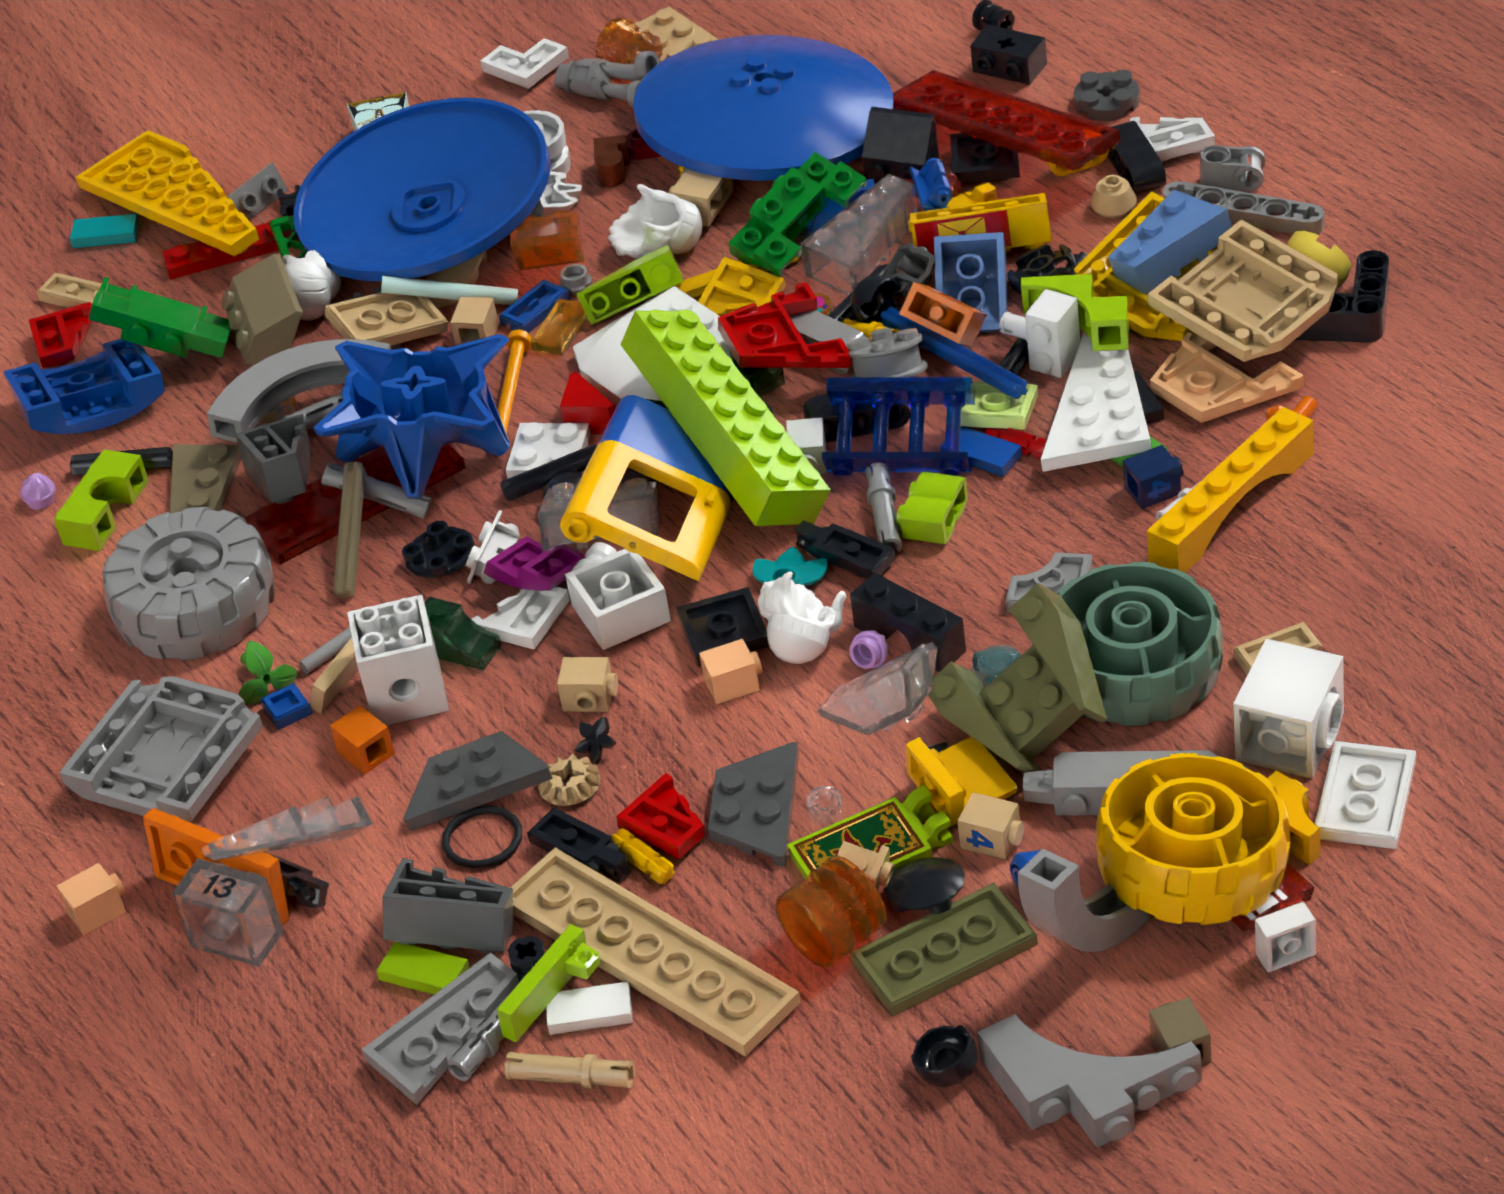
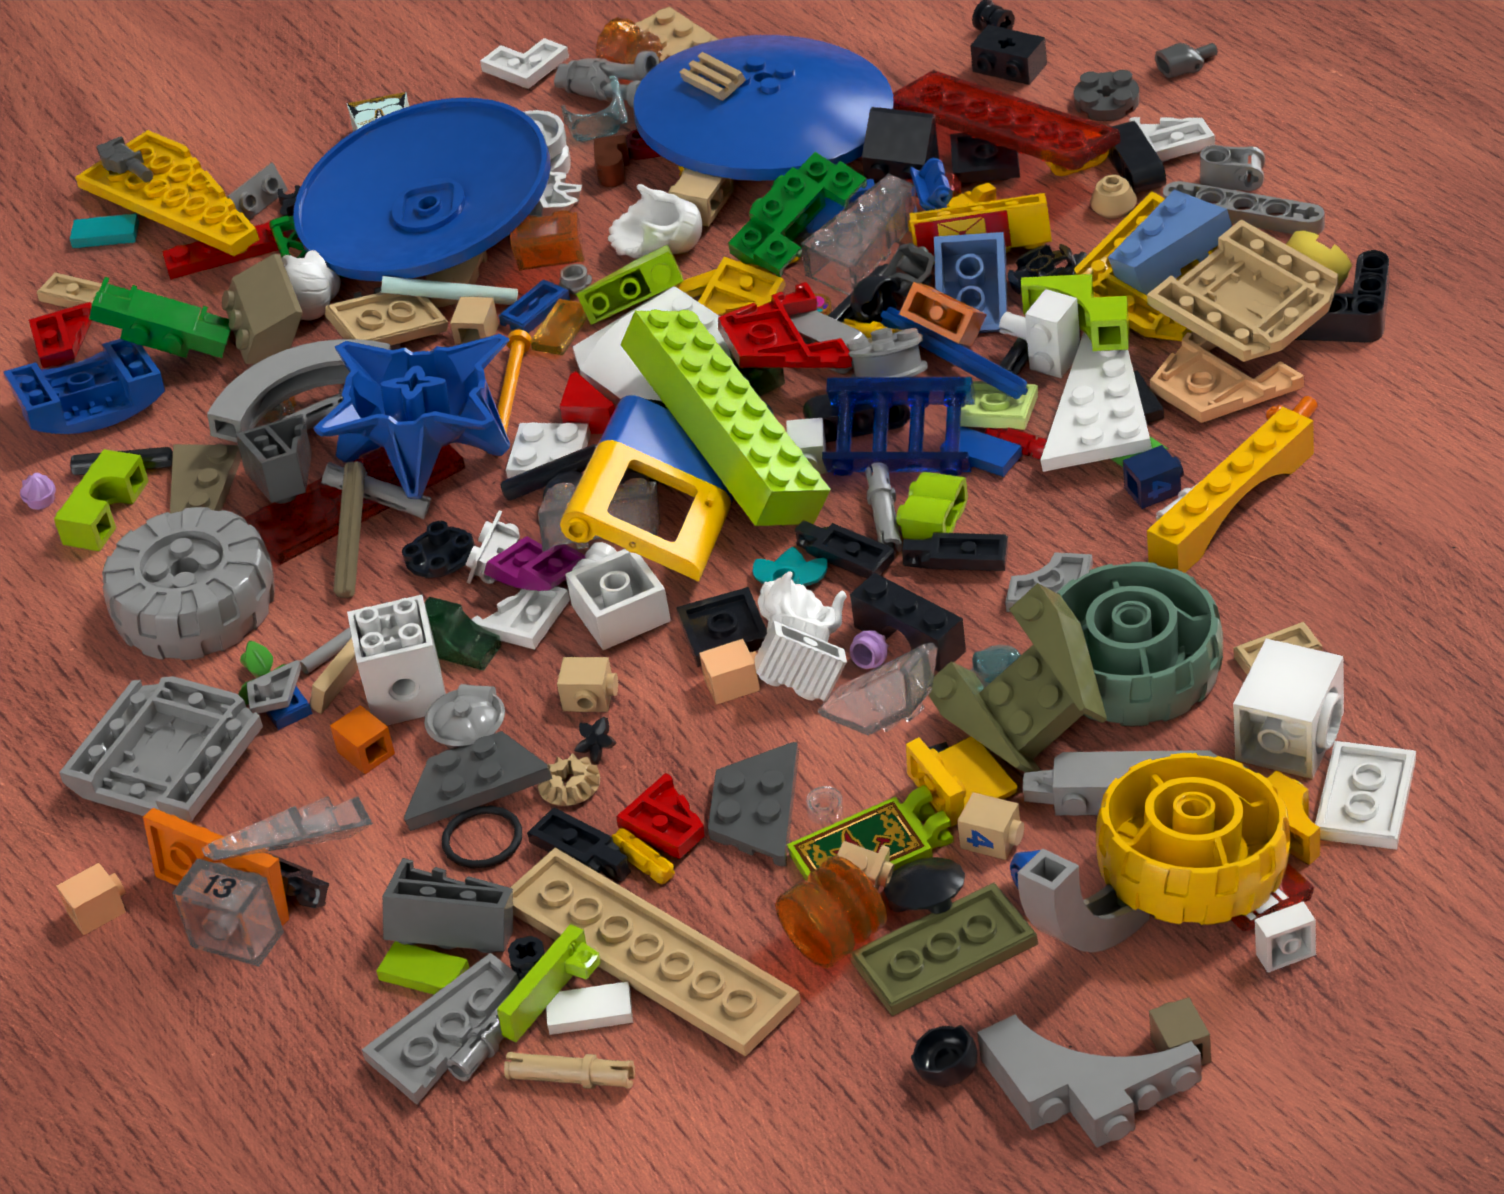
(120, 158): none -> dark grey piece
(273, 689): none -> light grey piece
(465, 715): none -> light grey piece
(598, 124): none -> clear light blue helmet
(717, 72): none -> tan tile
(799, 662): none -> white brick
(957, 552): none -> black hinge
(1183, 59): none -> dark grey piece

